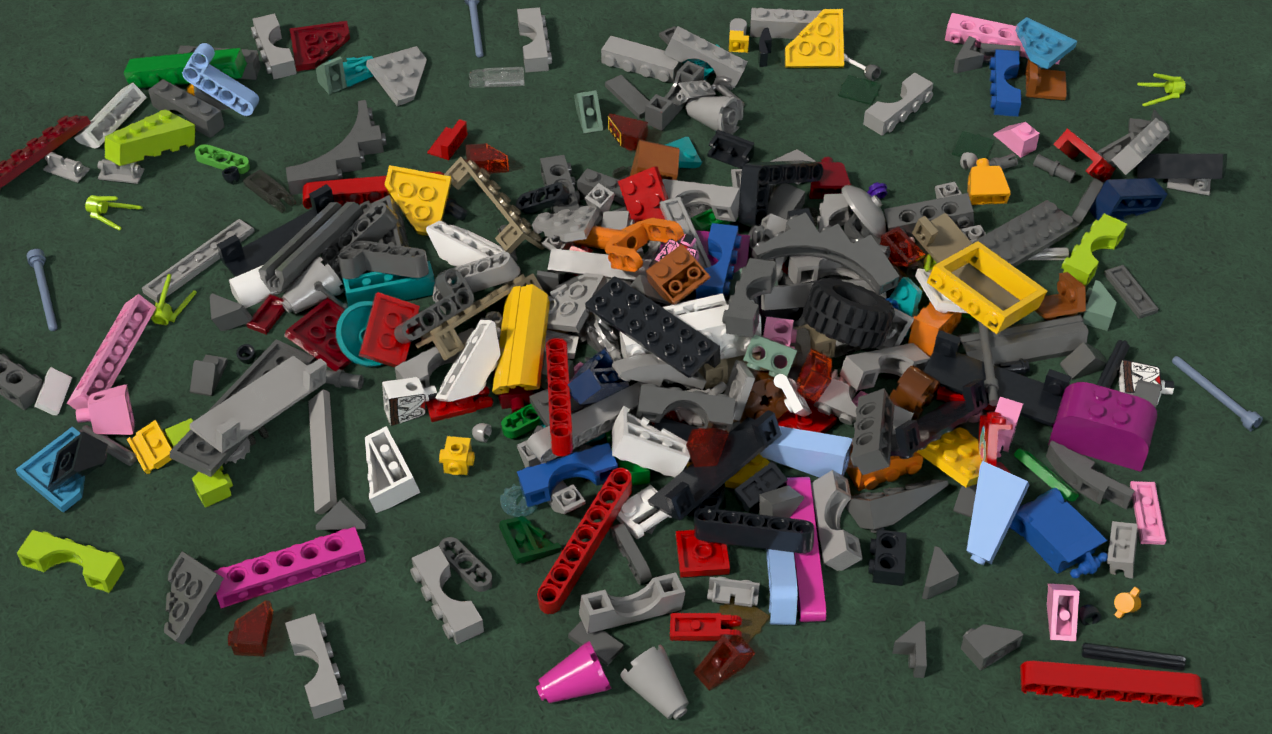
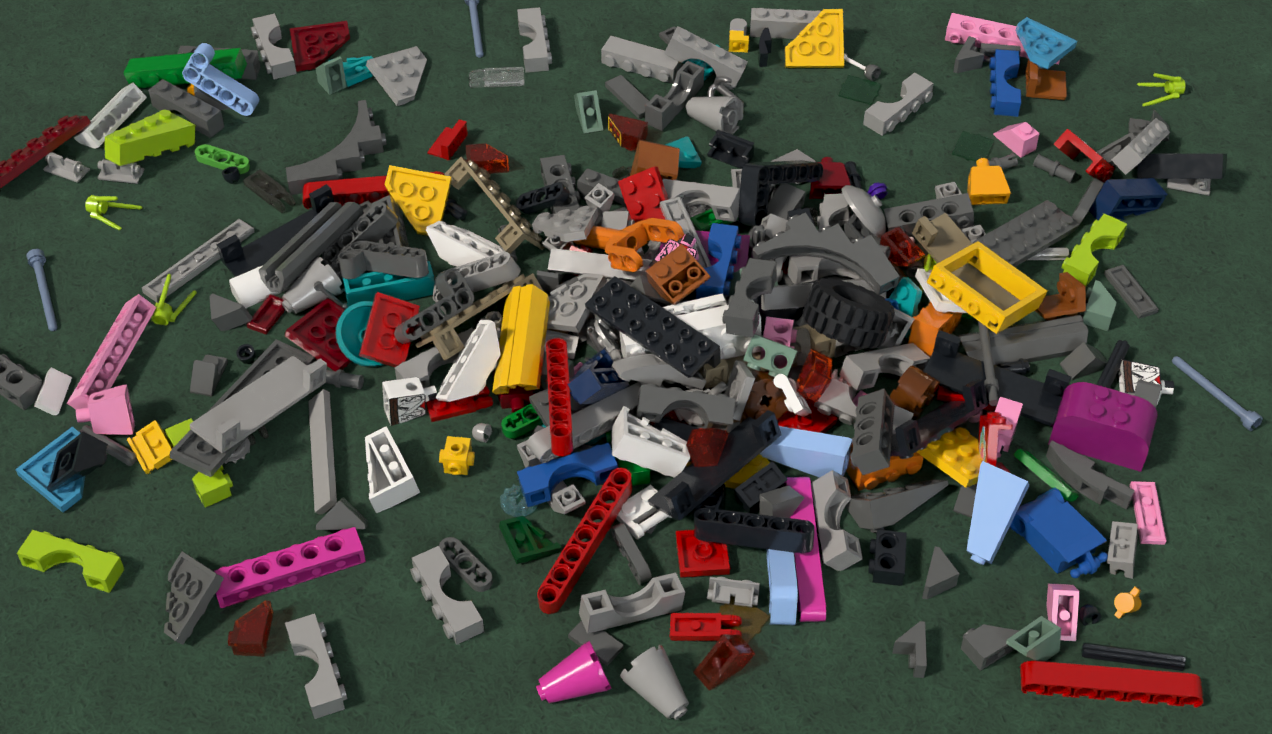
(694, 89): light grey hinge -> none
(852, 173): none -> black axle
(970, 158): light grey hinge -> none
(1037, 640): none -> sand green slope

